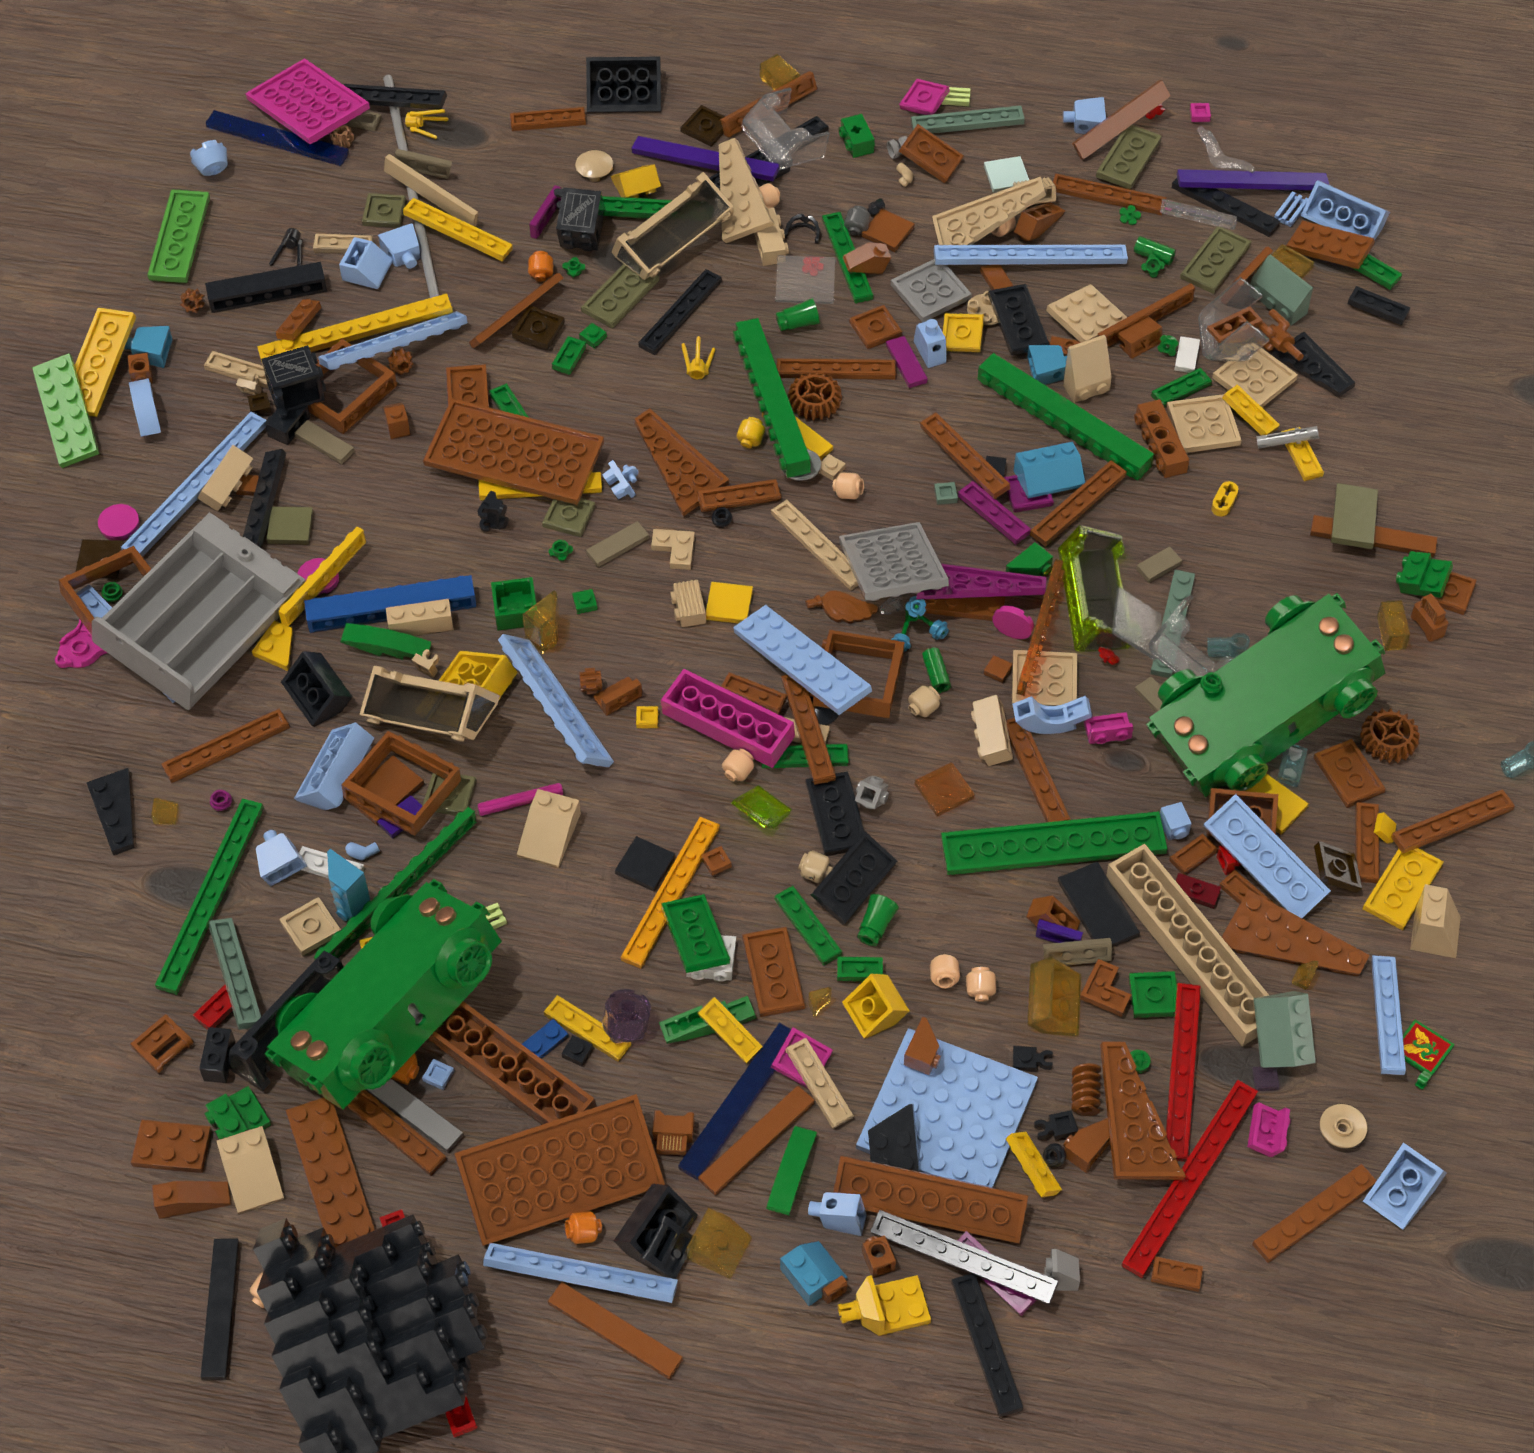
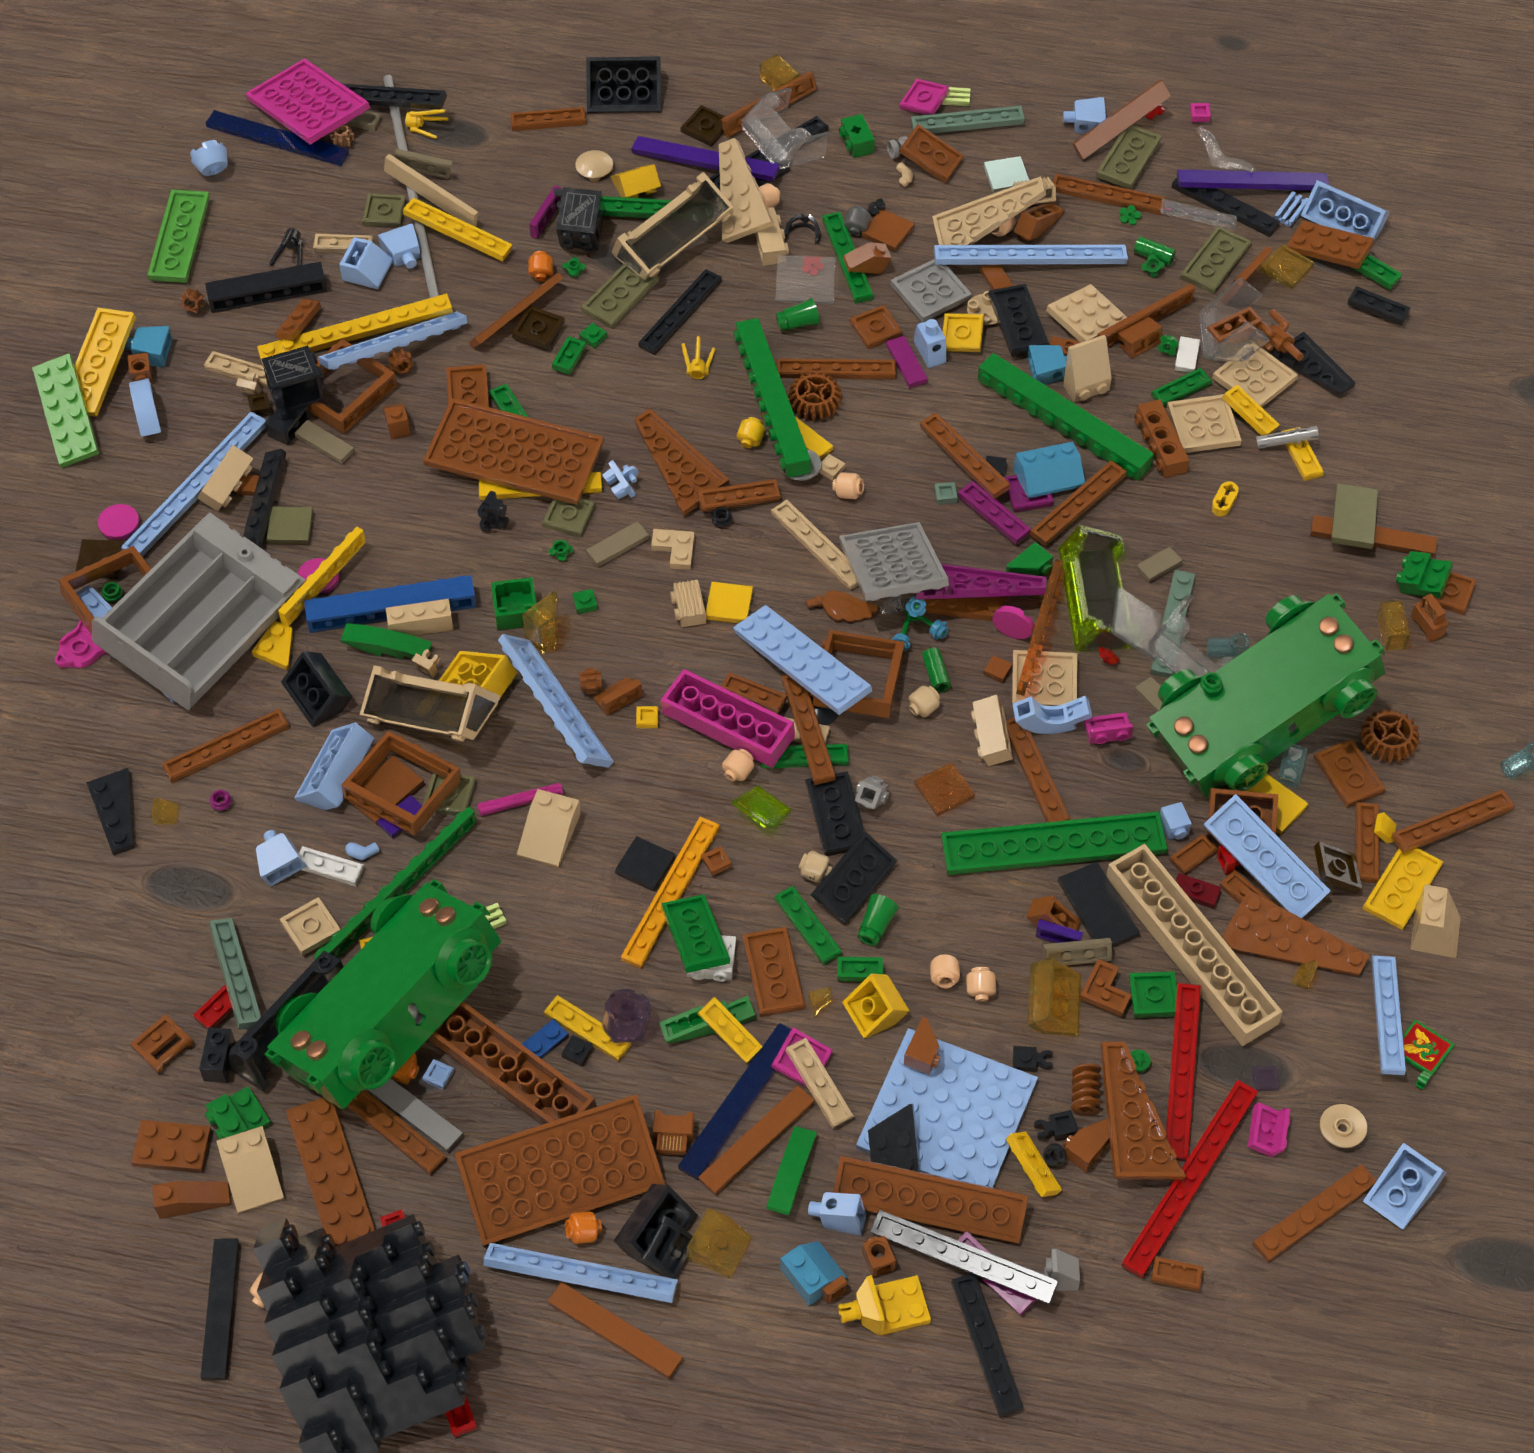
(209, 897): green plate -> none
(347, 886): dark azure slope -> none
(1282, 289): sand green slope -> none
(1284, 1030): sand green slope -> none

